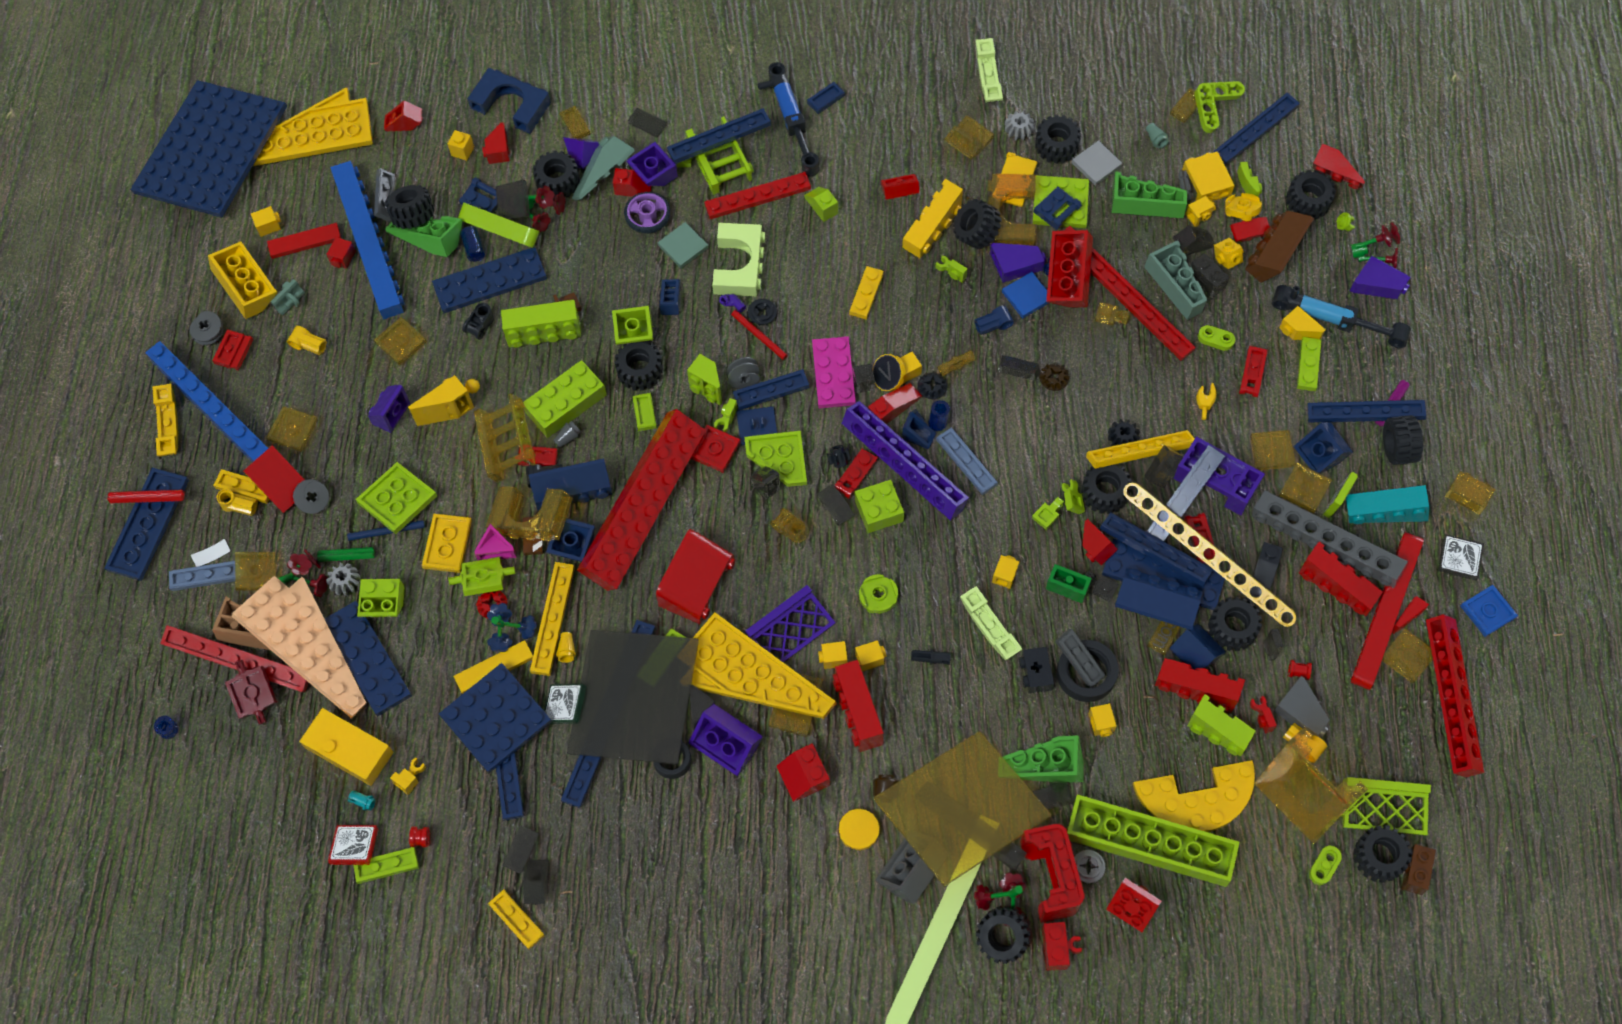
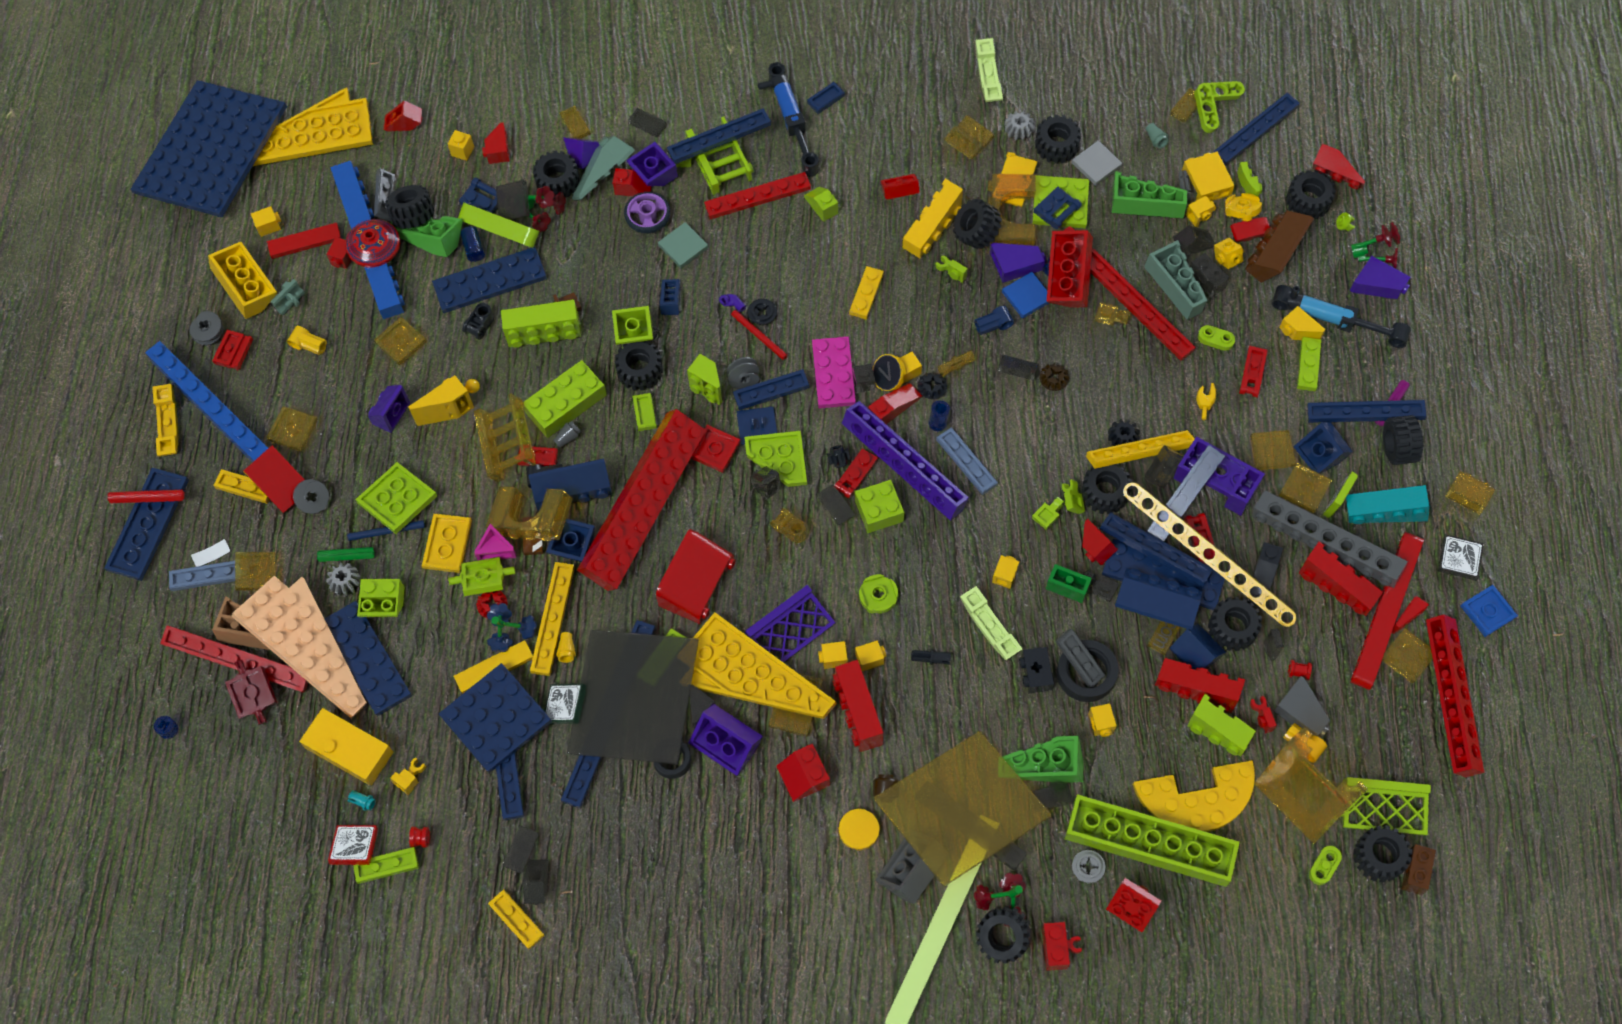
(237, 503): yellow piece -> none
(300, 565): dark red plant -> none
(373, 250): none -> dish
(496, 84): dark blue arch -> none
(728, 412): lime plate -> none
(745, 280): yellowish green arch -> none
(917, 430): dark blue slope -> none
(1054, 846): red windscreen -> none

